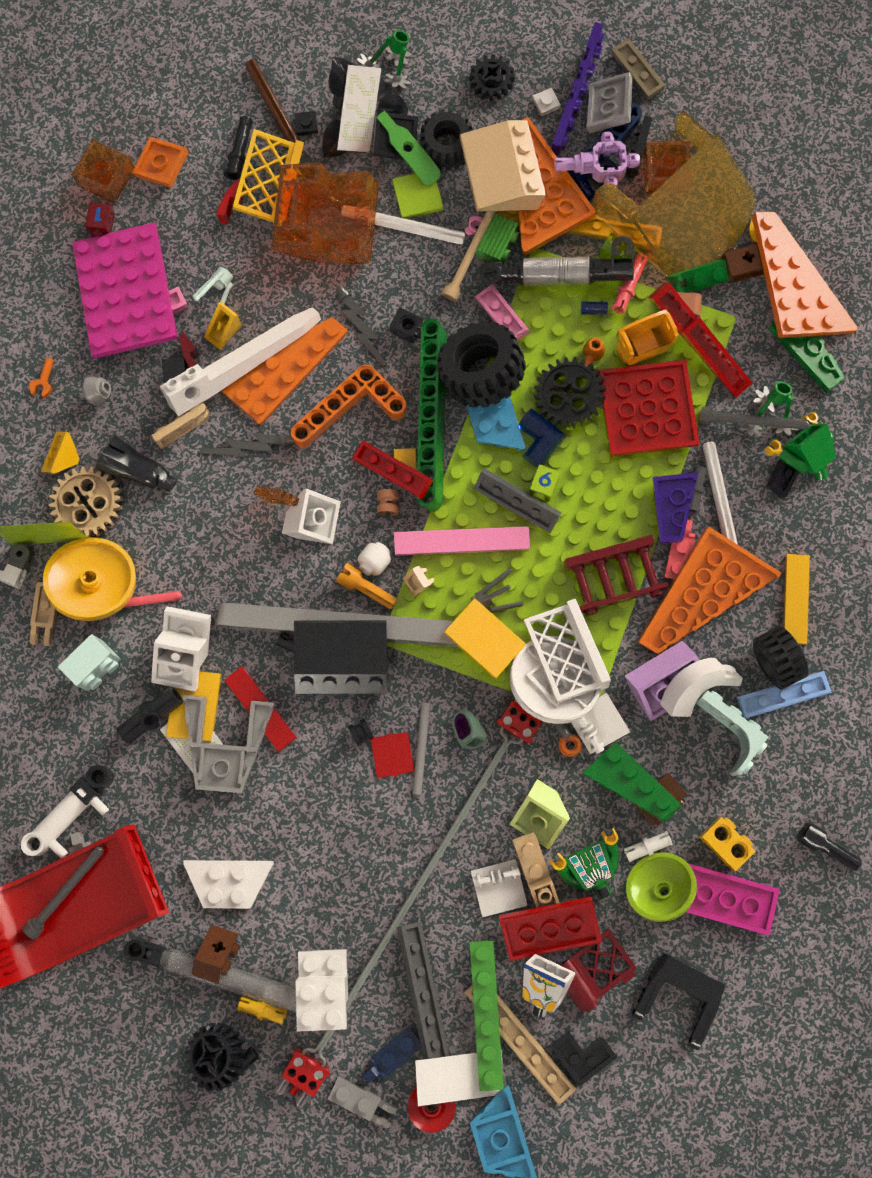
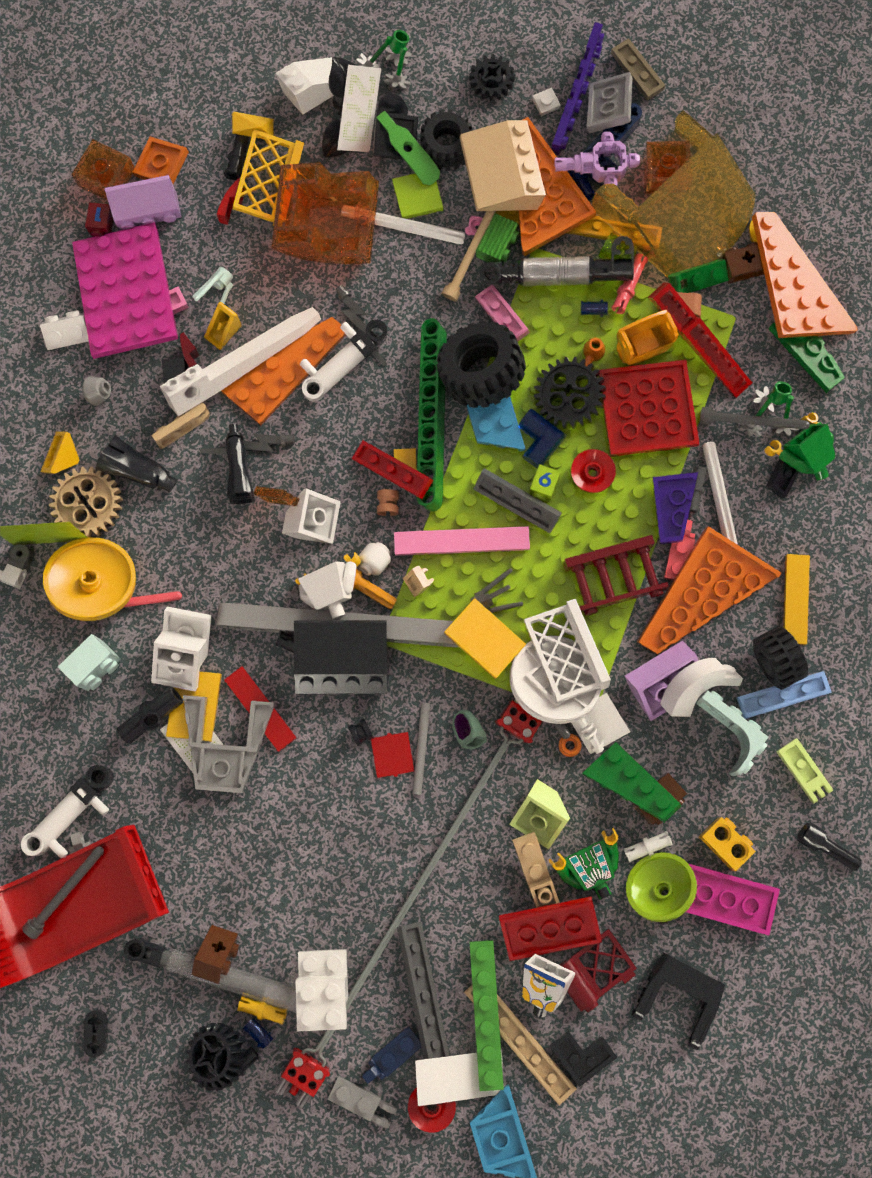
(42, 616): tan hinge -> none
(43, 380): orange bar -> none
(65, 330): none -> white bracket
(89, 1033): none -> black beam
(143, 202): none -> lavender slope
(227, 882): white wing -> none
(239, 483): none -> black piece
(245, 124): none -> yellow slope
(258, 1033): none -> clear blue pin
(271, 101): reddish brown axle -> none
(306, 83): none -> white slope
(306, 123): black plate -> none
(329, 586): none -> white torso
(346, 402): orange beam -> none
(359, 348): none -> white piece
(400, 320): black brick -> none
(499, 888): white hinge -> none
(593, 460): none -> red dish
(638, 148): black hinge -> none
(804, 770): none -> yellowish green hinge

